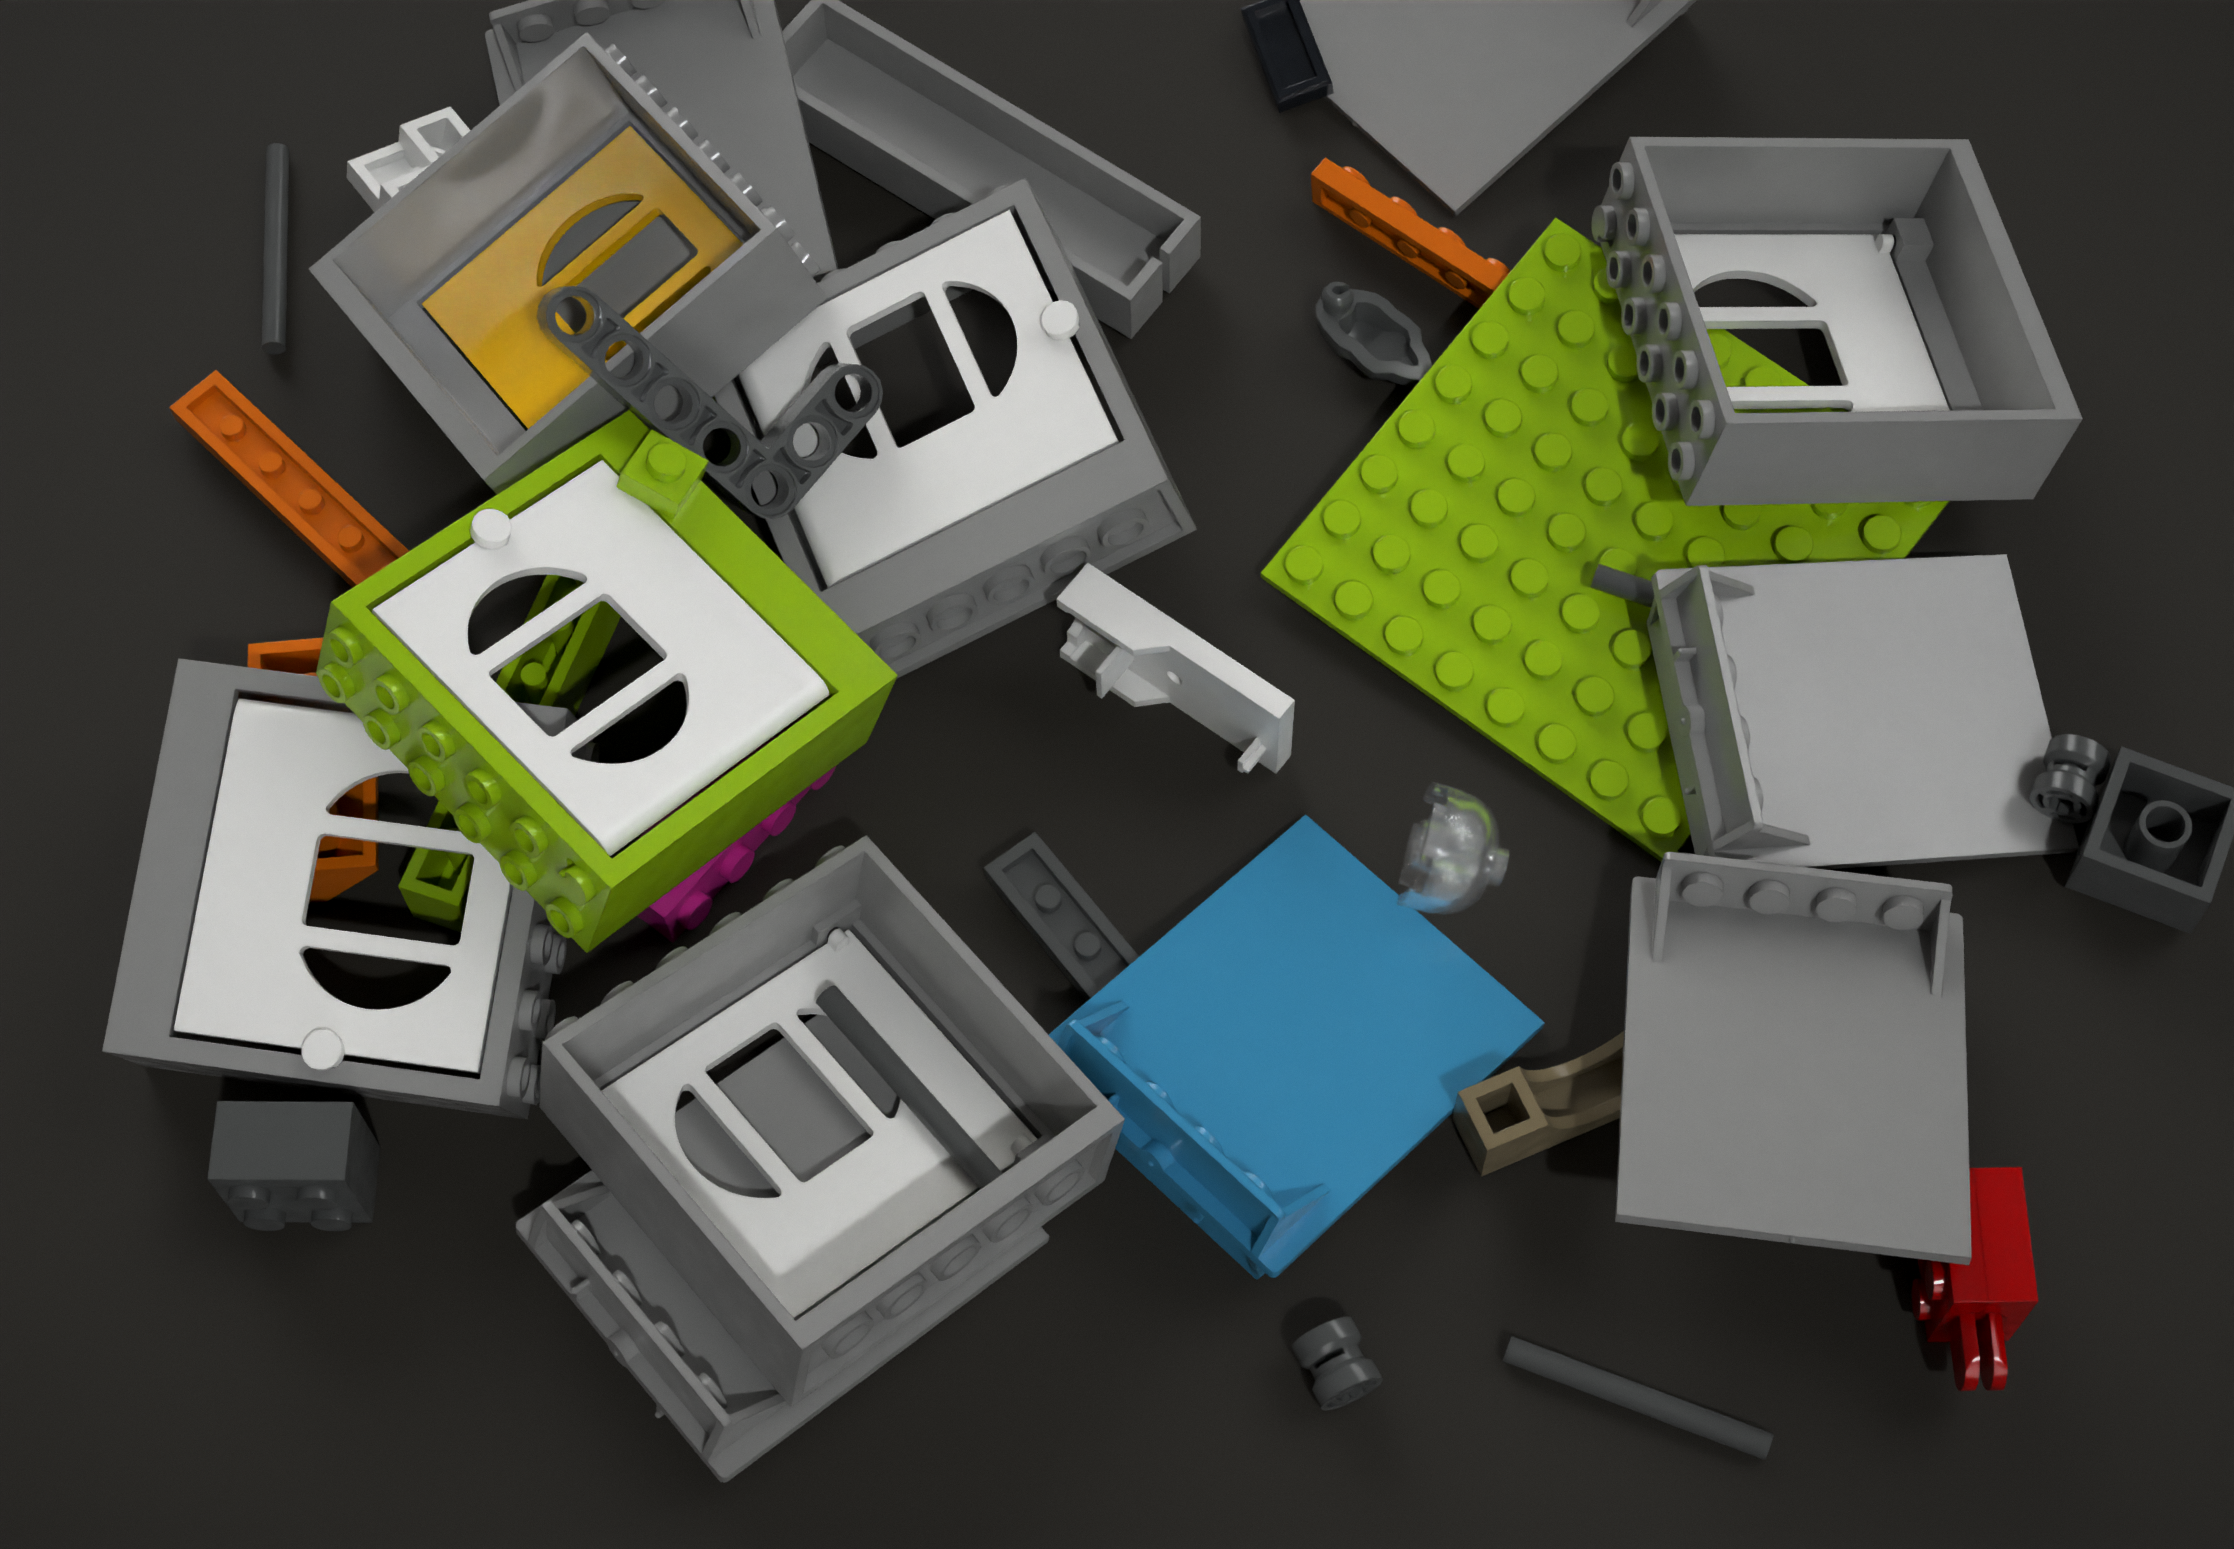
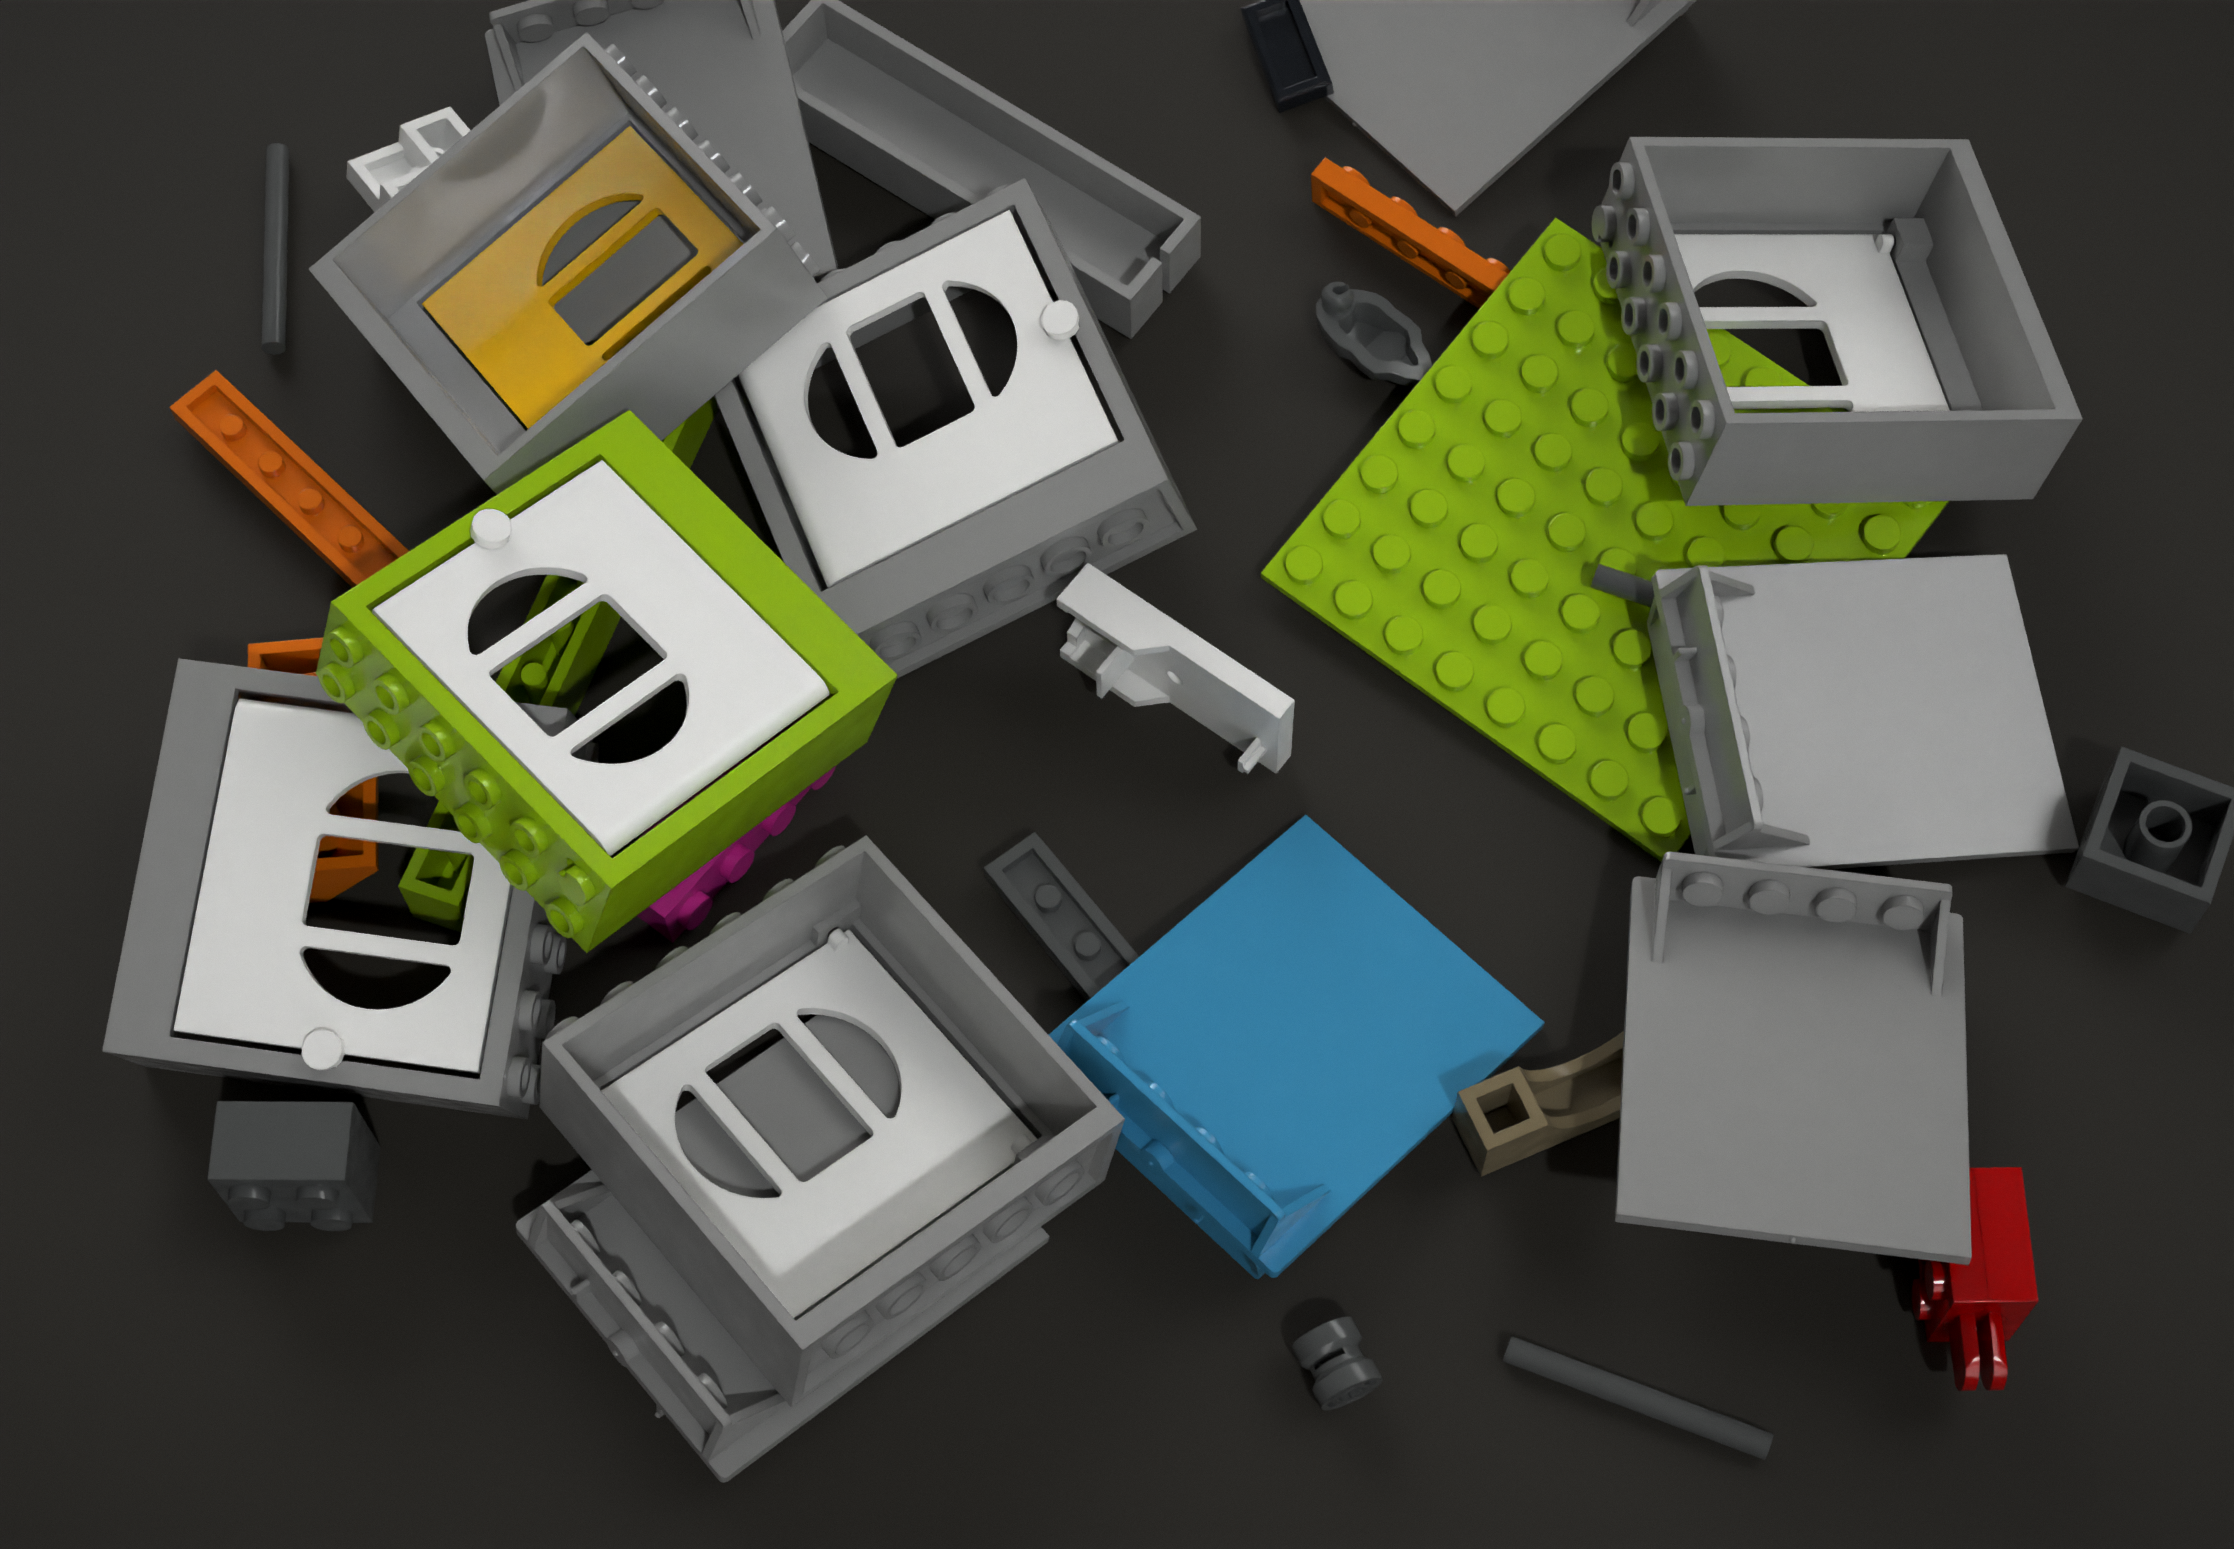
(662, 474): lime plate -> none
(703, 414): dark grey beam -> none
(908, 1087): dark grey bar -> none
(1451, 853): clear cylinder -> none
(2070, 779): dark grey wheel -> none

